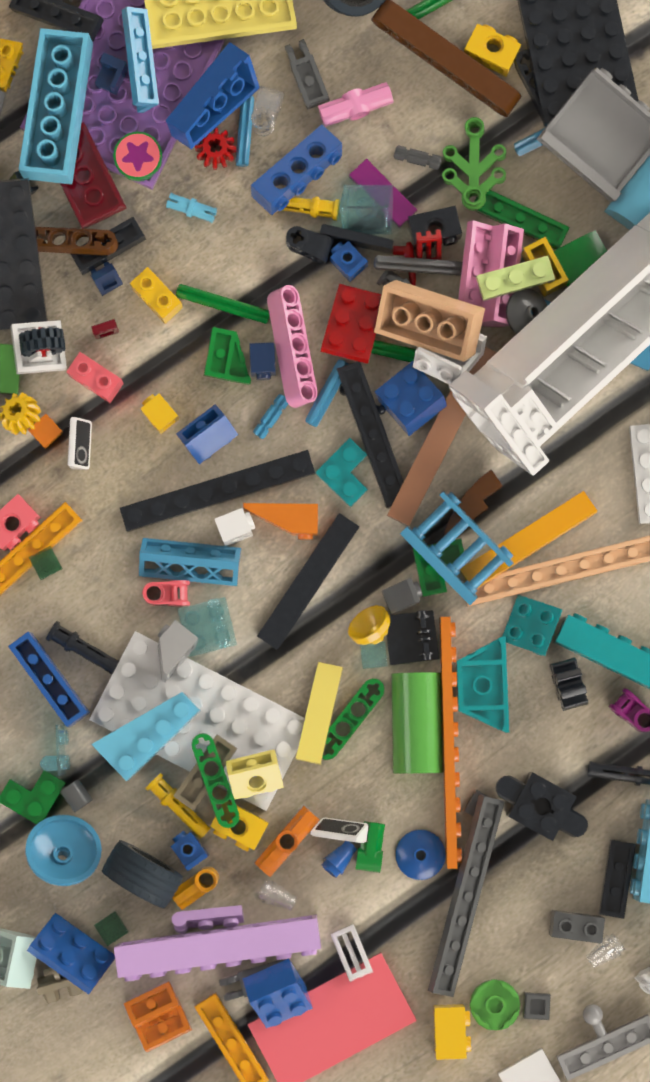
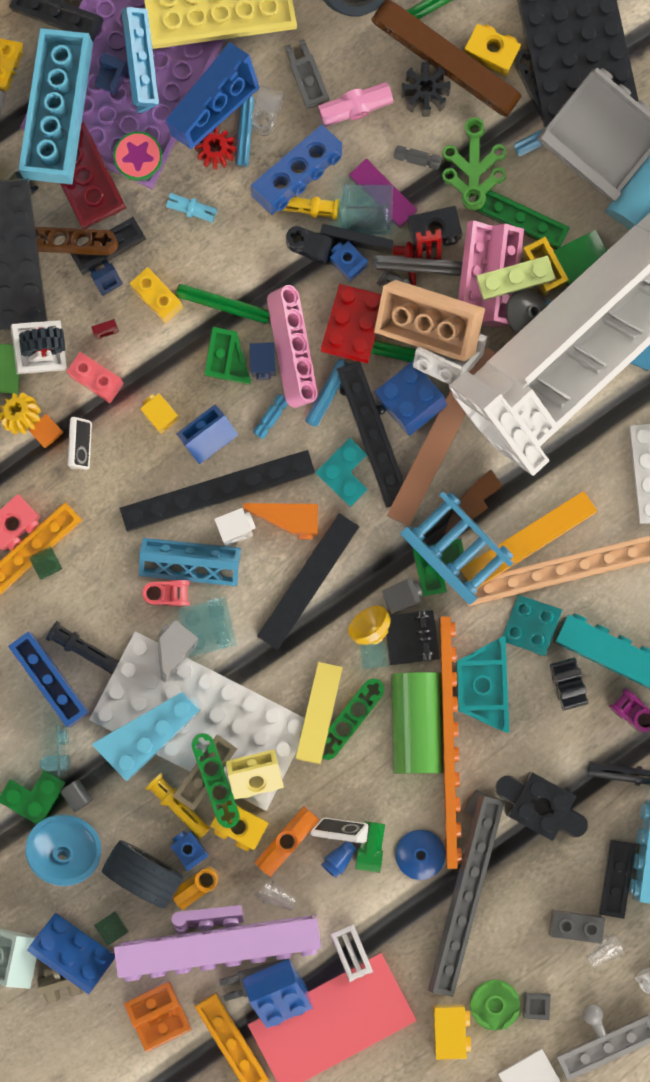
(425, 81): none -> black gear

